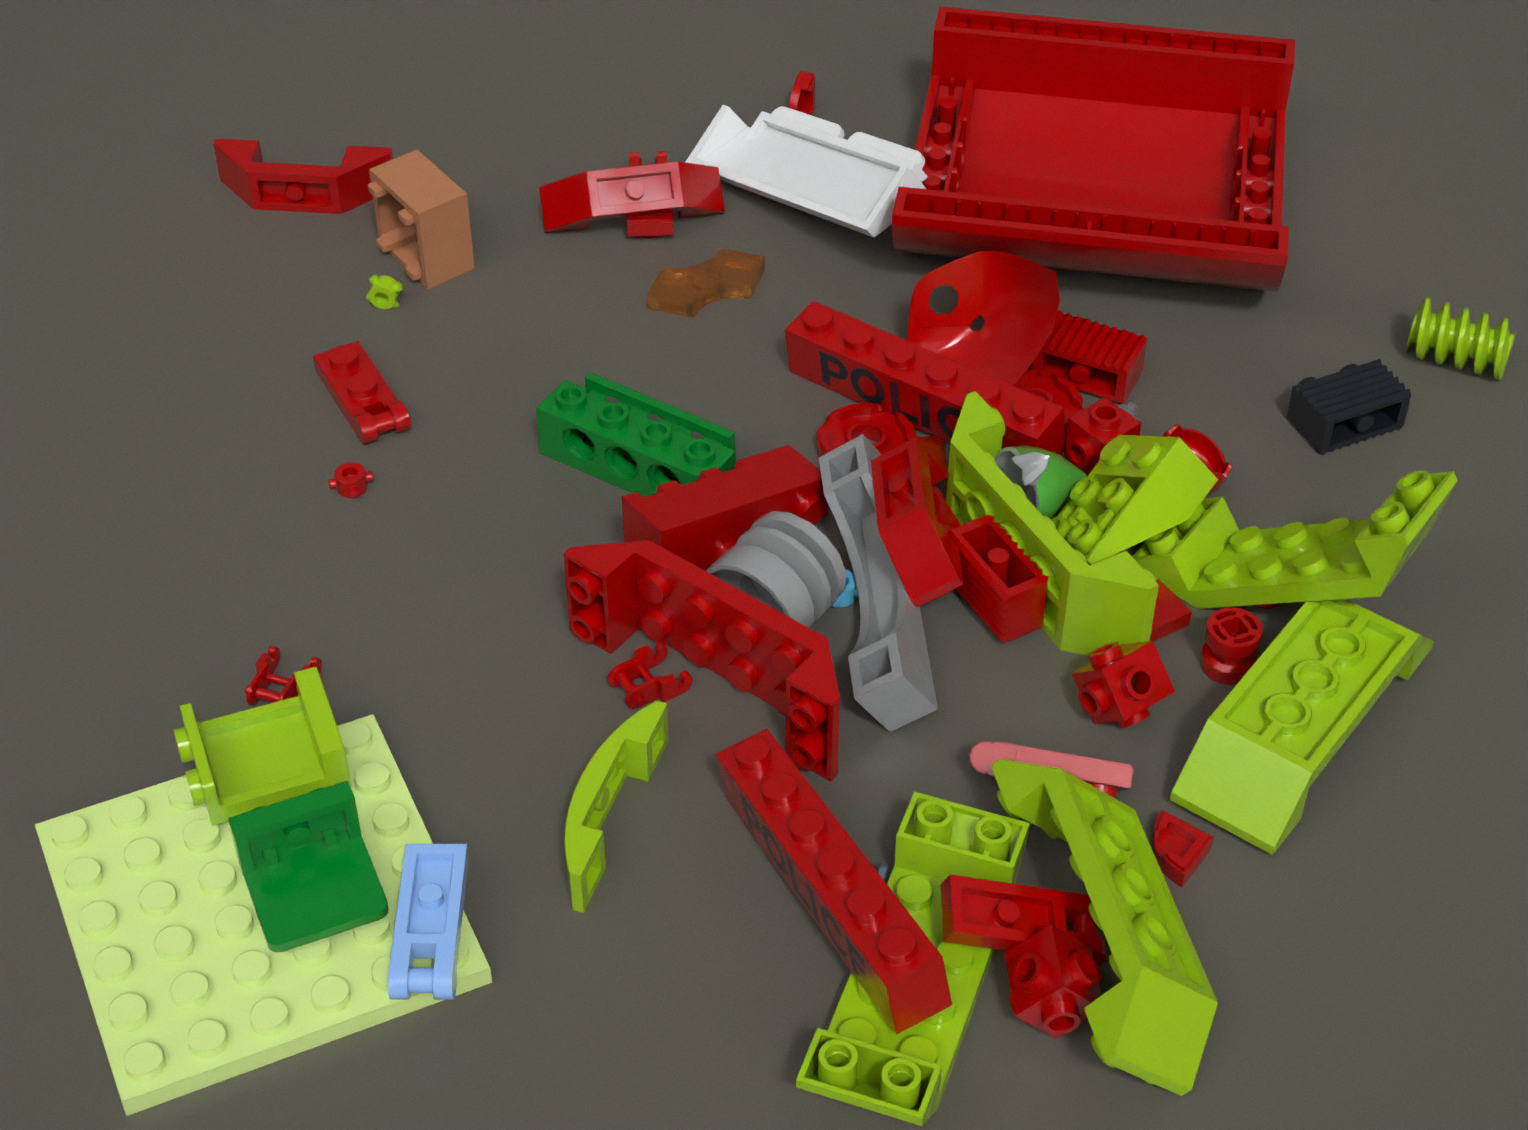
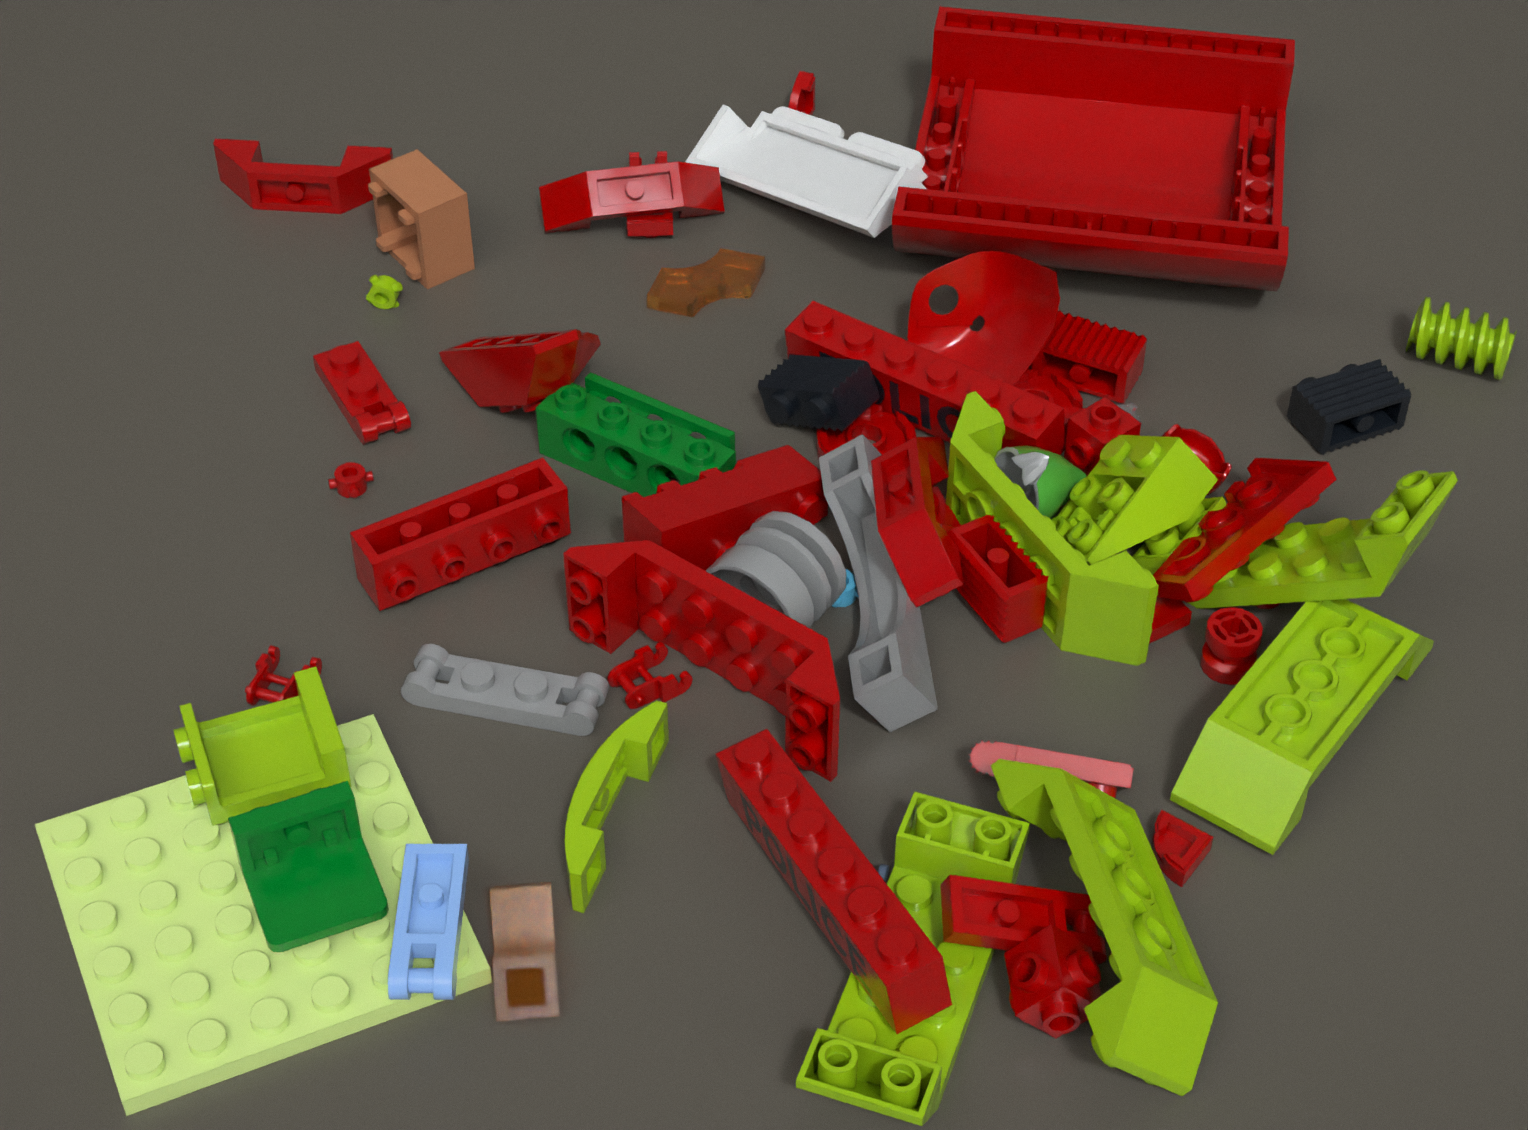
(460, 533): none -> red brick
(505, 692): none -> light grey plate
(519, 367): none -> red wedge
(524, 951): none -> clear orange slope
(818, 392): none -> black brick
(1122, 683): red brick -> none
(1250, 517): none -> red wing

